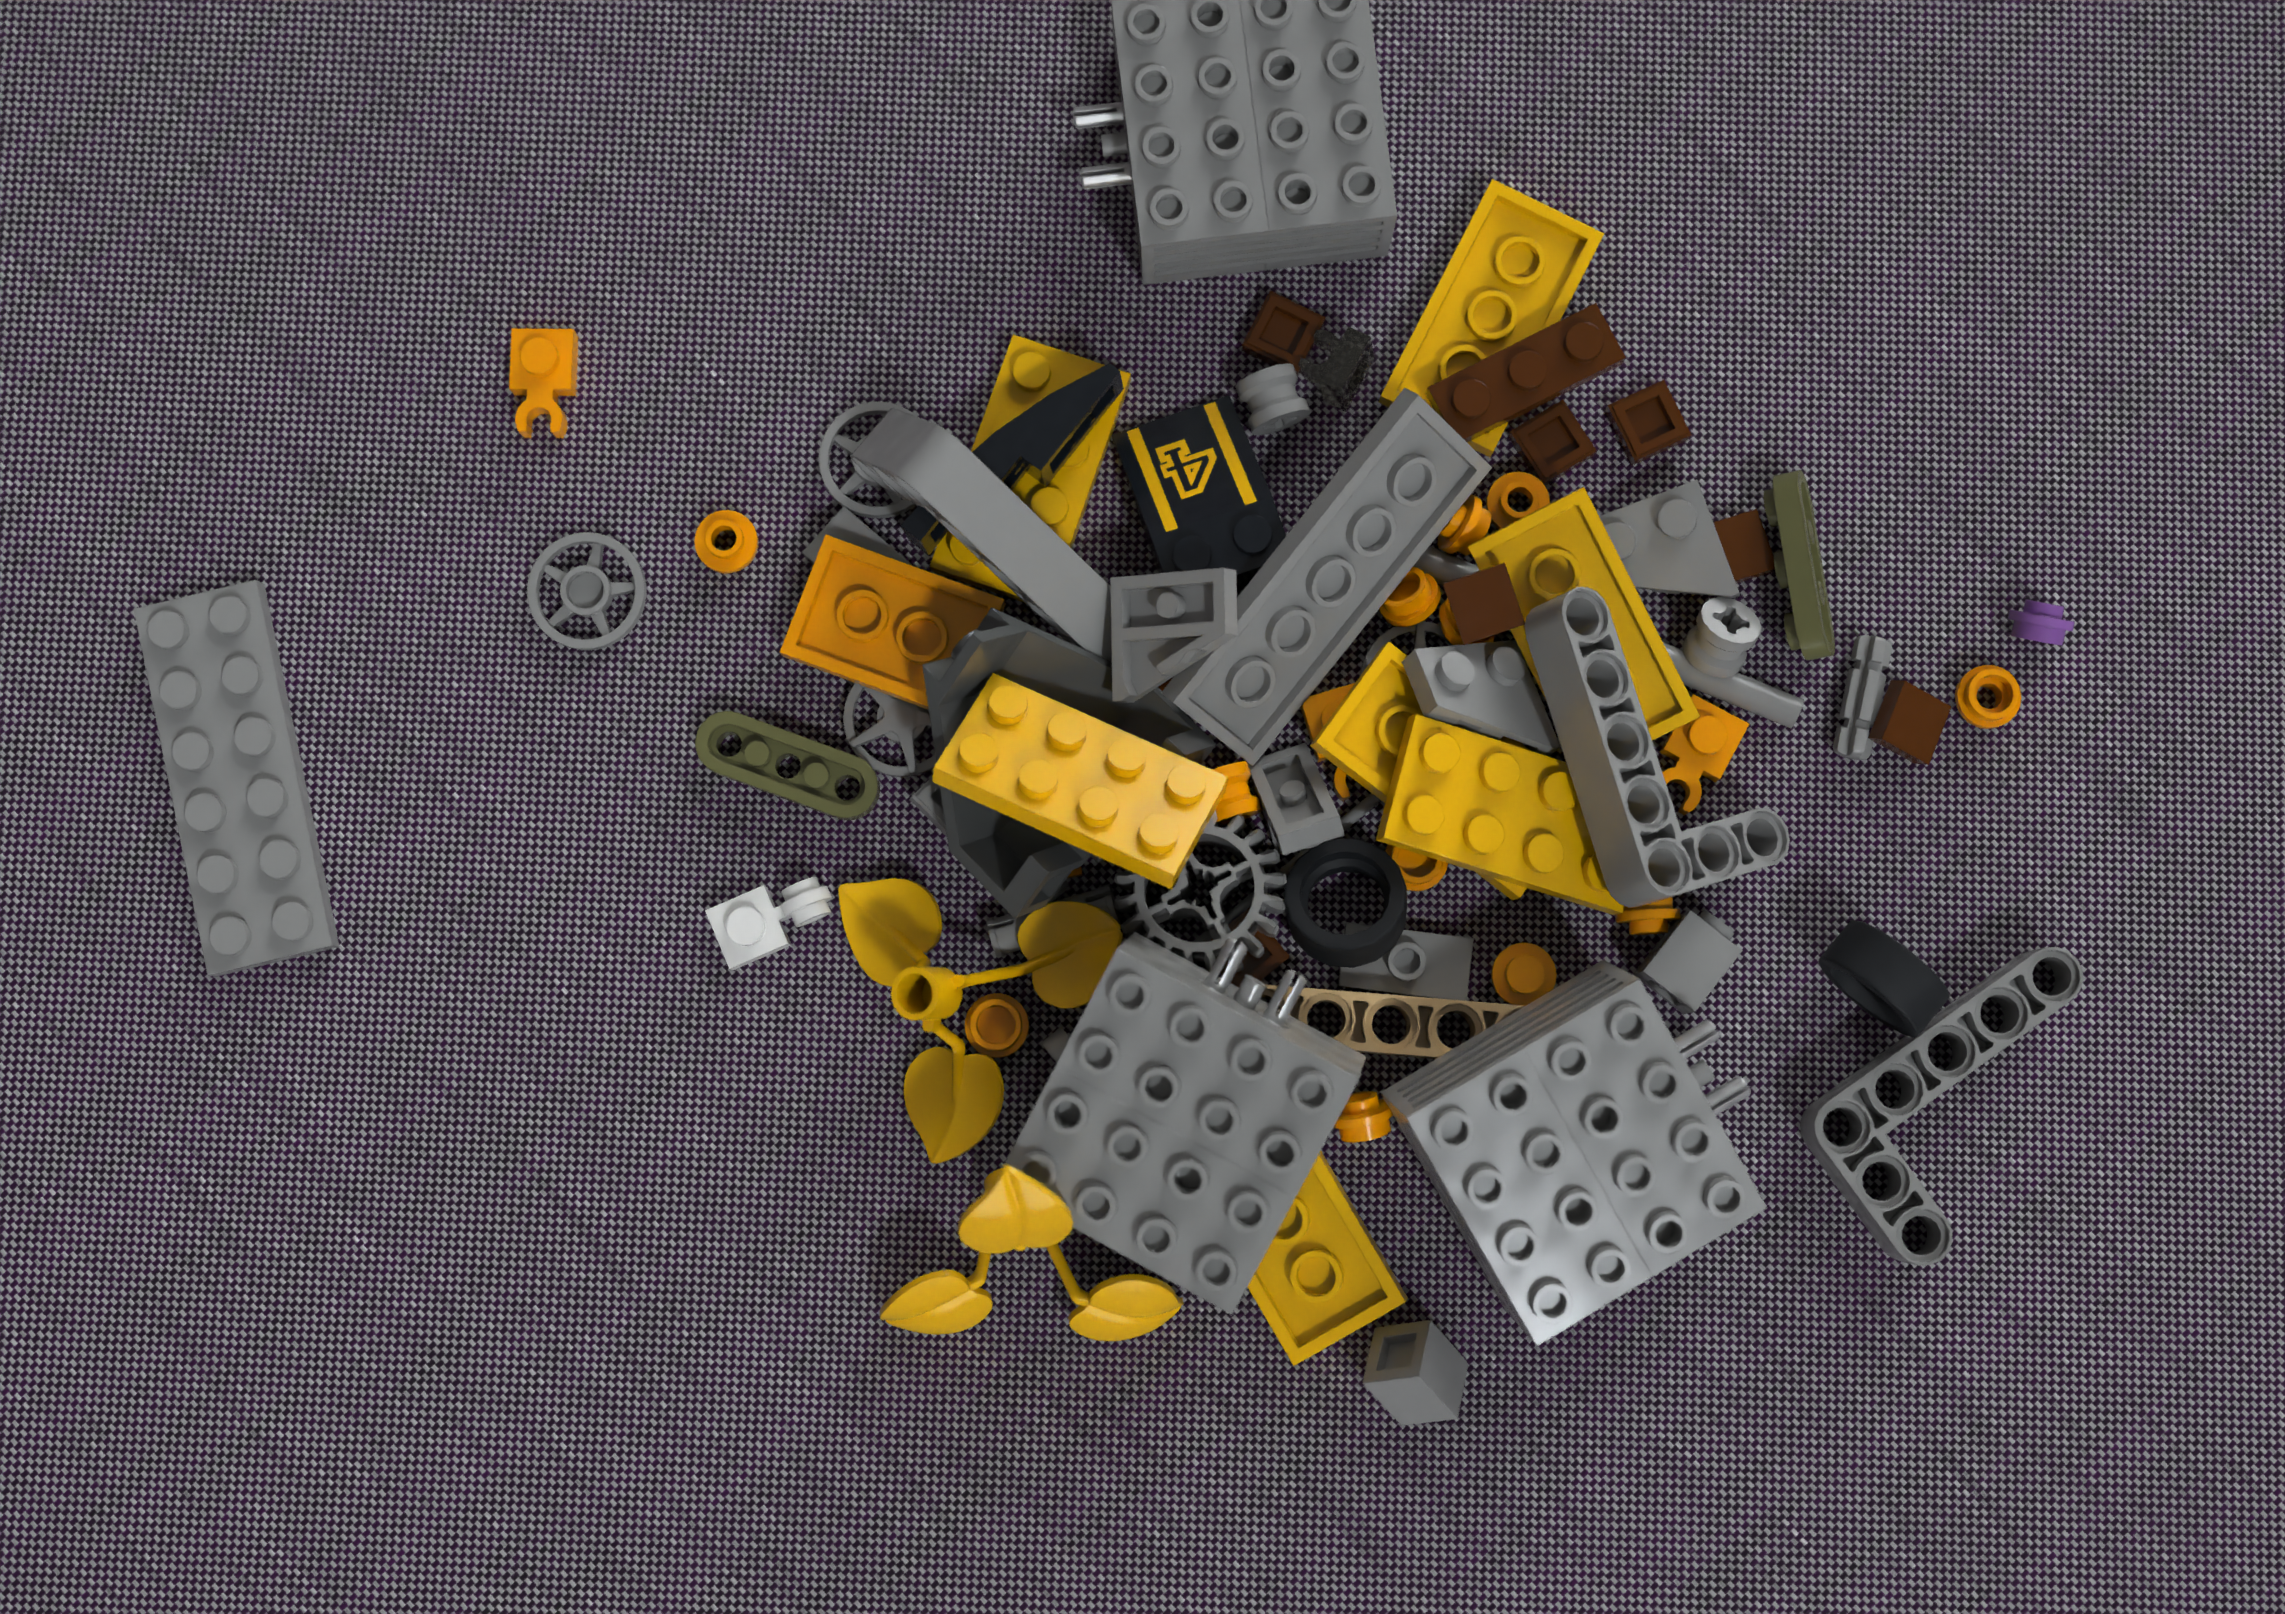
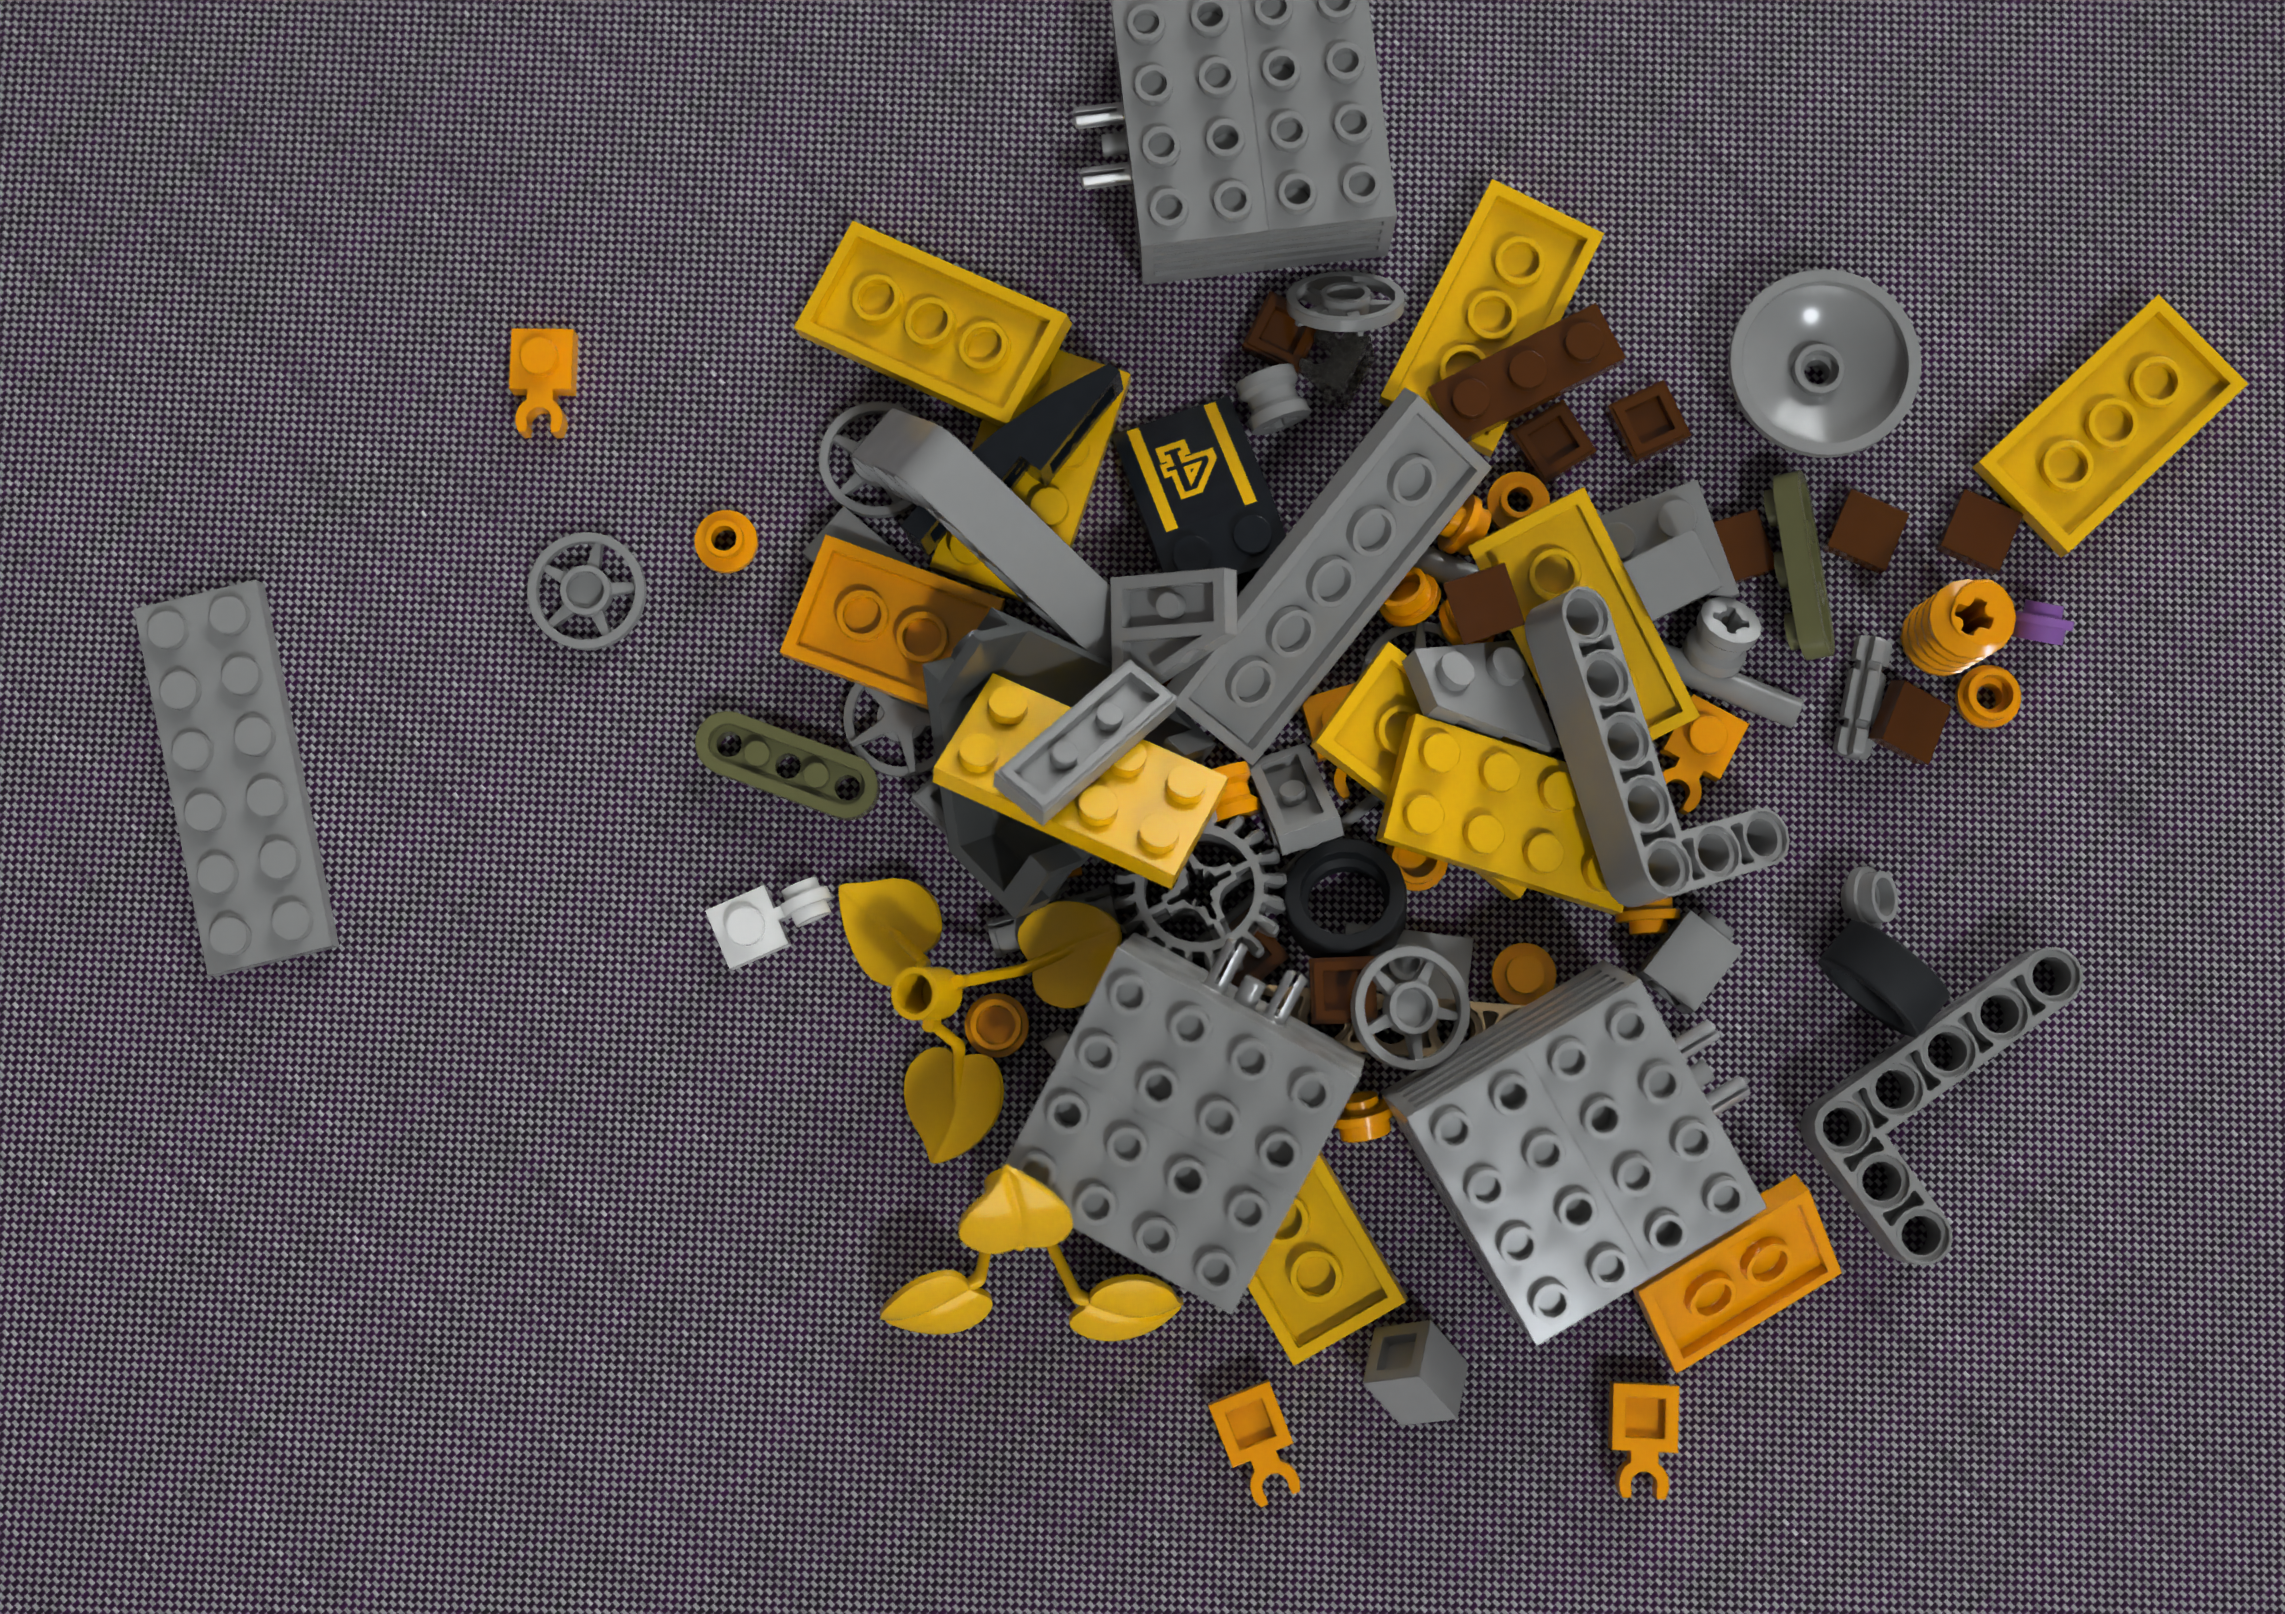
(933, 325): none -> yellow plate
(1085, 742): none -> light grey tile
(1253, 1431): none -> light orange plate
(1332, 987): none -> reddish brown tile
(1345, 302): none -> light grey wheel
(1410, 1008): none -> light grey wheel
(1643, 1424): none -> light orange plate
(1673, 574): none -> light grey panel
(1739, 1277): none -> light orange plate
(1849, 334): none -> light grey dish
(1866, 531): none -> reddish brown tile
(1869, 896): none -> light grey plate
(1958, 626): none -> light orange piece
(1979, 531): none -> reddish brown tile
(2110, 426): none -> yellow plate

